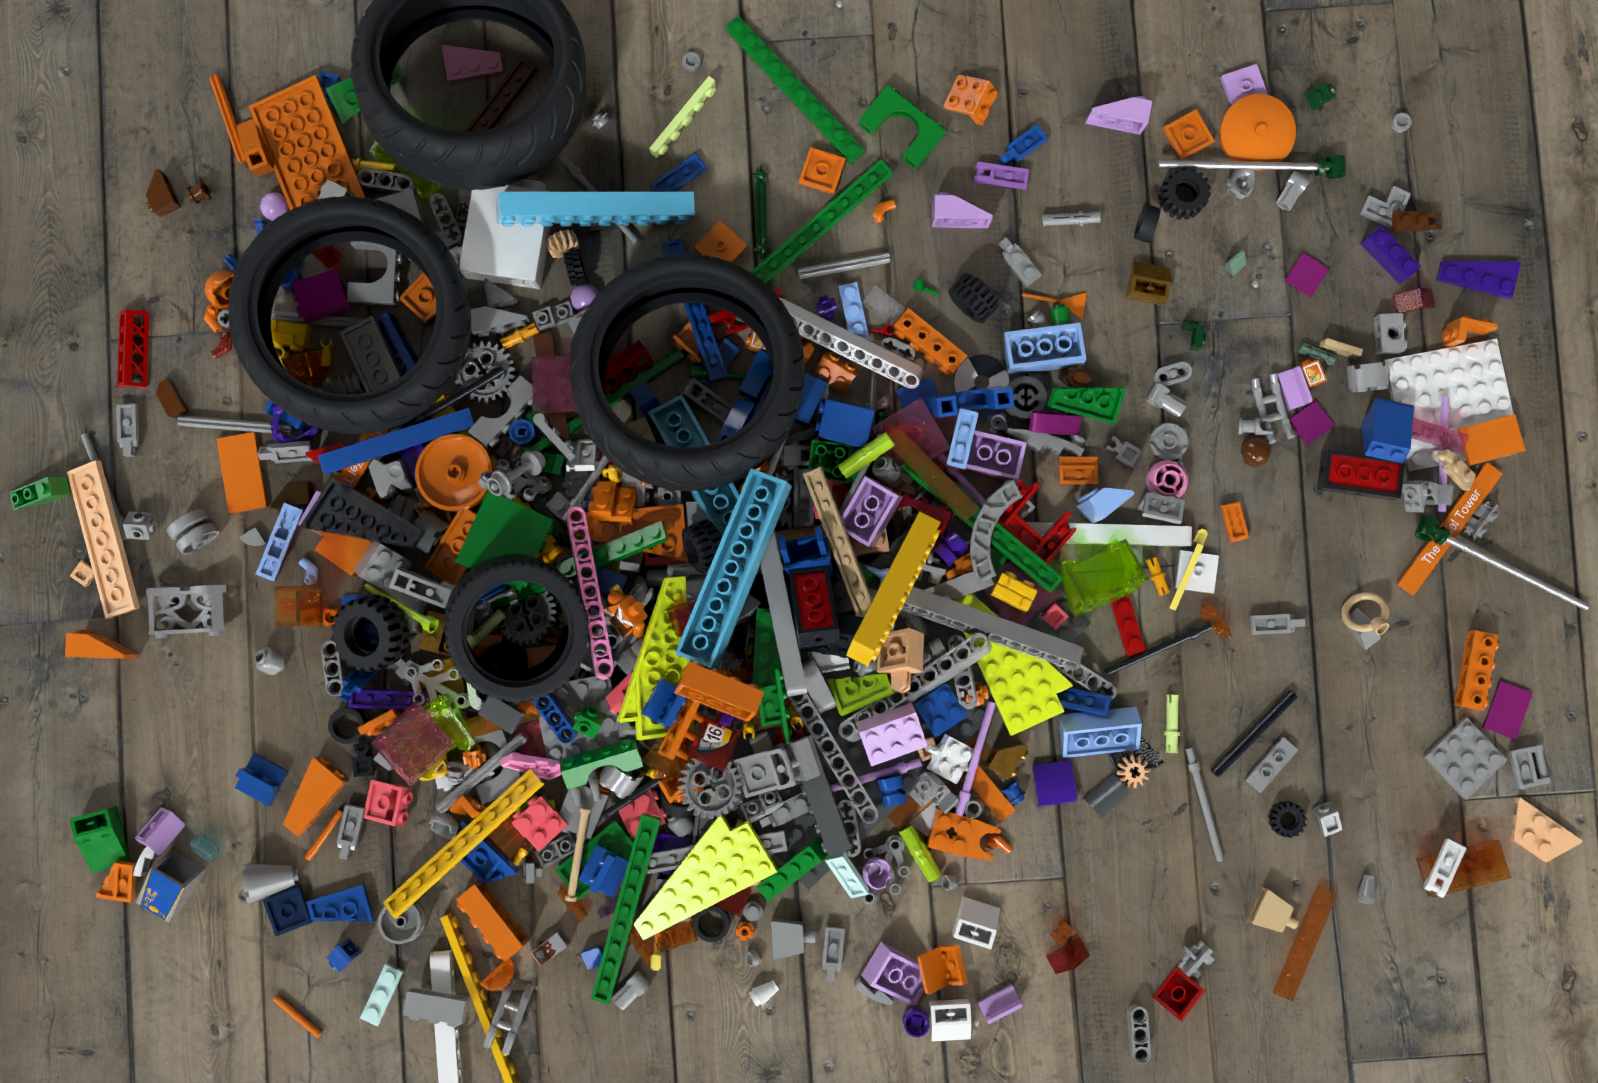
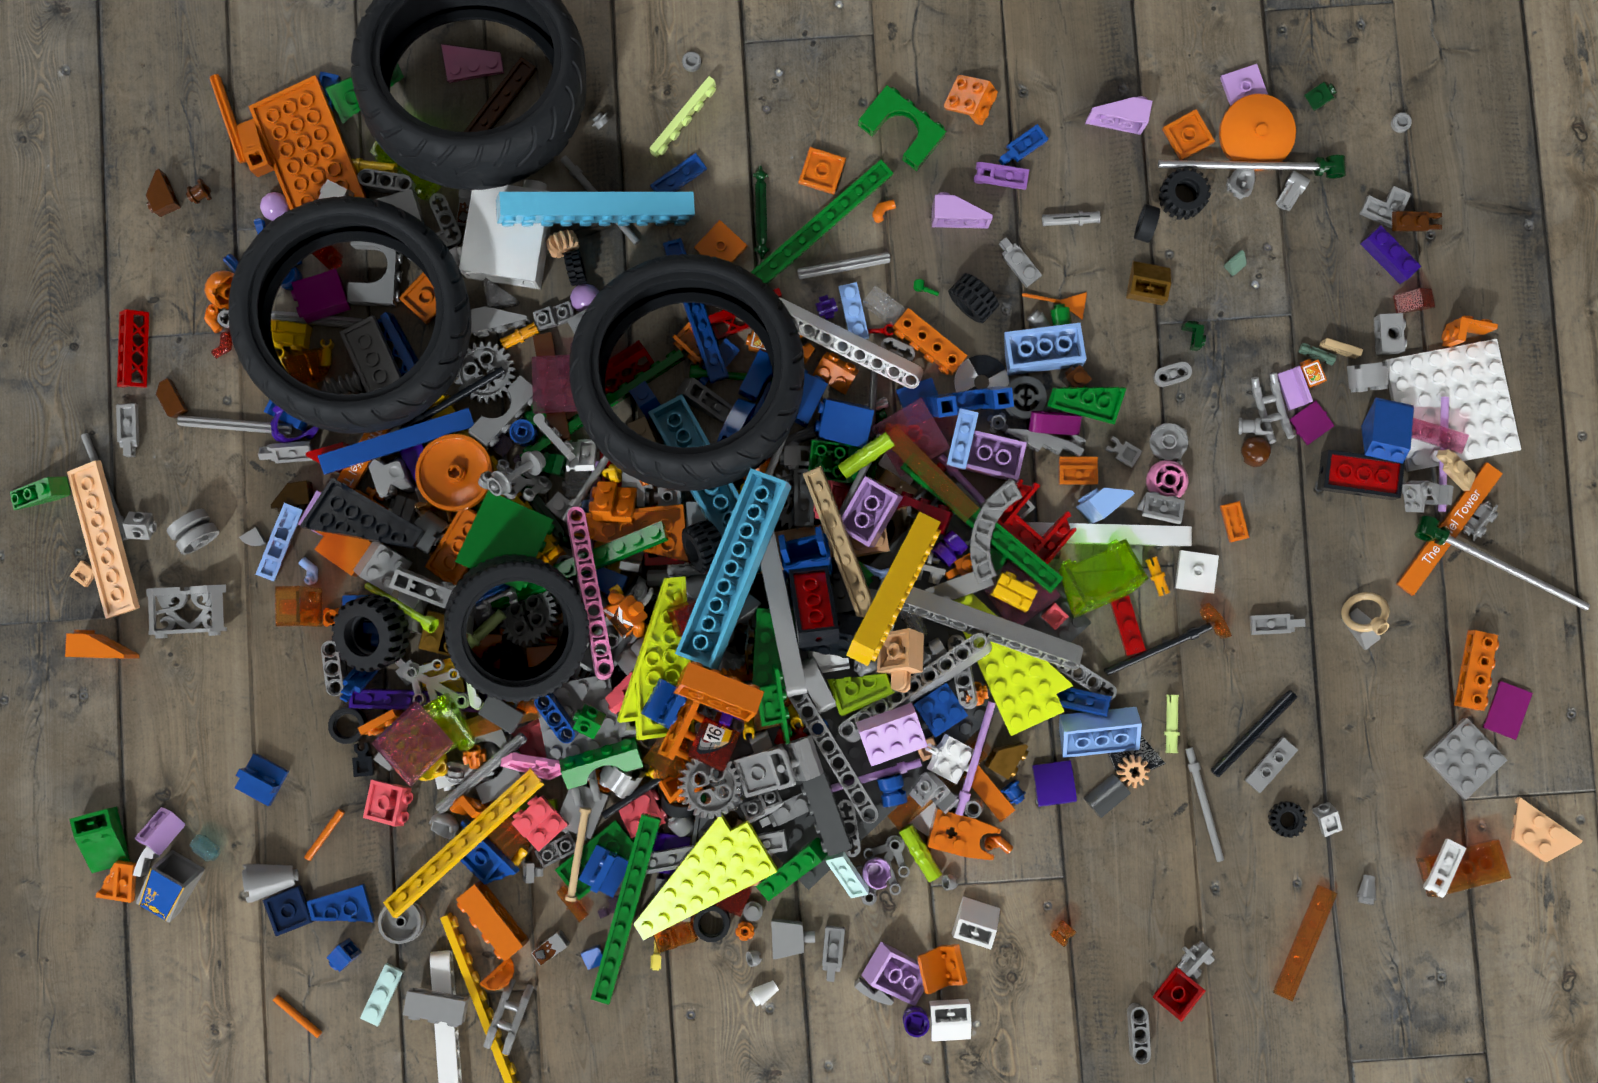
(242, 473): orange tile -> none
(269, 661): light grey head -> none
(315, 793): orange slope -> none
(350, 830): light grey hinge -> none
(634, 987): light grey piece -> none
(640, 946): clear orange axle -> none
(794, 90): green plate -> none
(886, 469): light grey head -> none
(1000, 1004): lavender panel -> none
(1068, 957): clear red slope -> none
(1162, 398): light grey piece -> none
(1199, 539): light yellow piece -> none
(1272, 912): tan torso -> none
(1306, 275): magenta piece -> none
(1488, 277): dark purple wing -> none
(1492, 440): orange tile -> none
(1524, 767): light grey plate -> none

